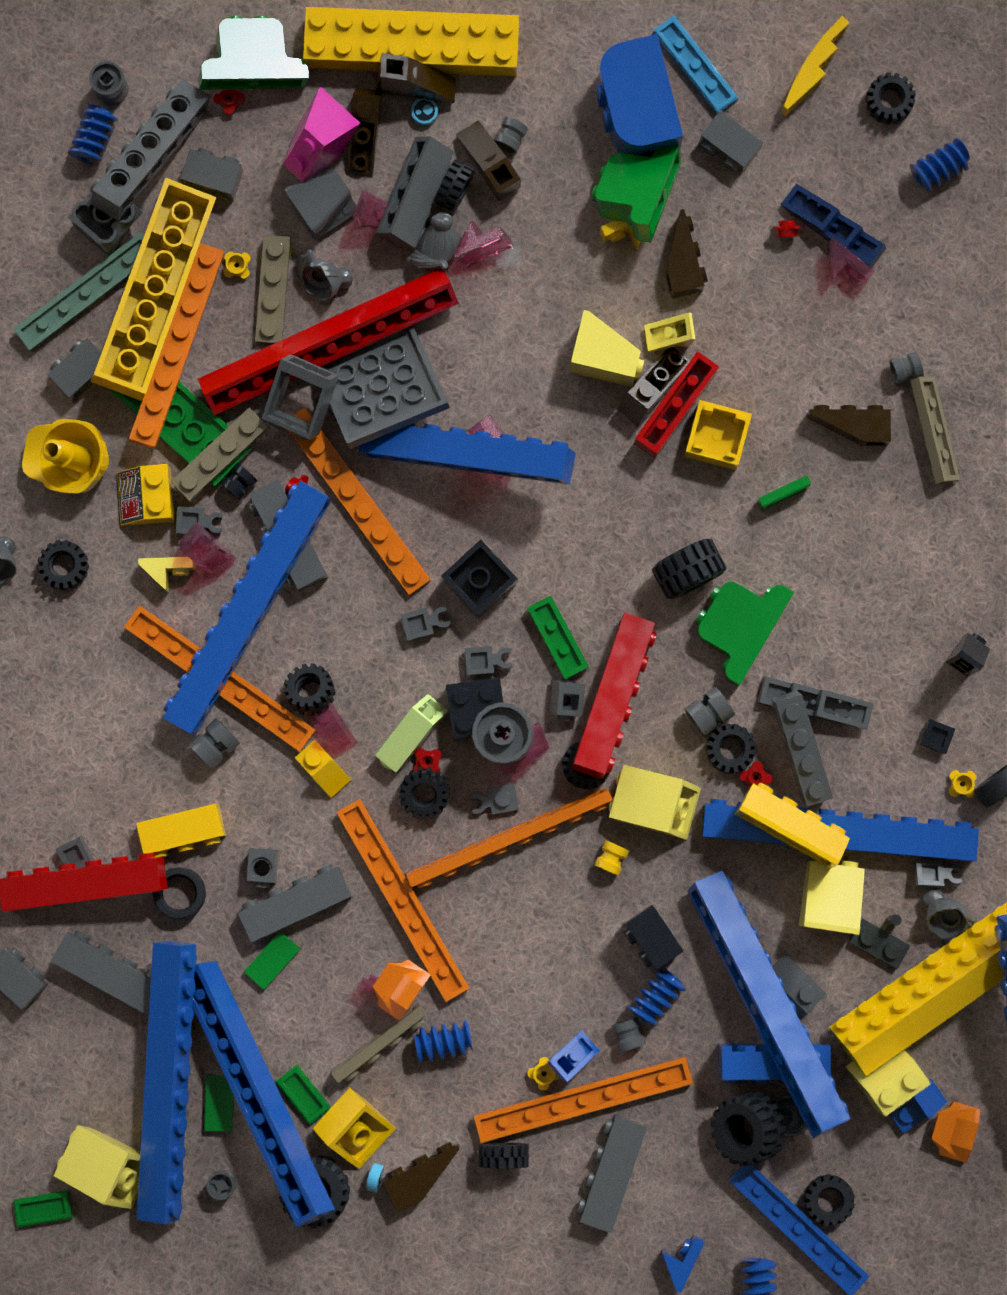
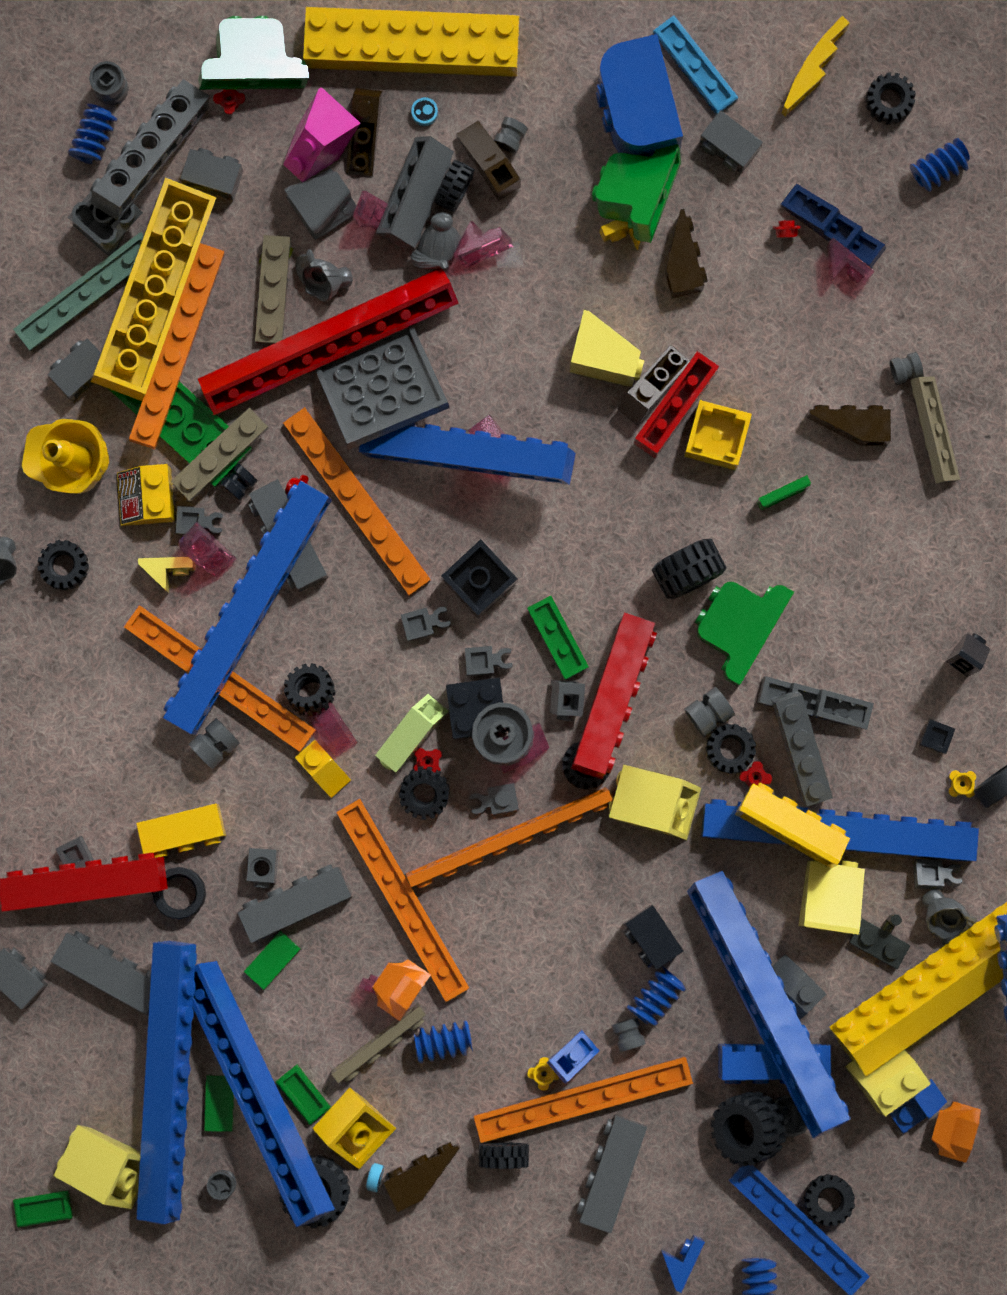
(233, 258): yellow plate -> none
(310, 373): dark grey window -> none
(413, 79): dark brown slope -> none
(611, 858): yellow wheel -> none
(670, 333): light yellow slope -> none

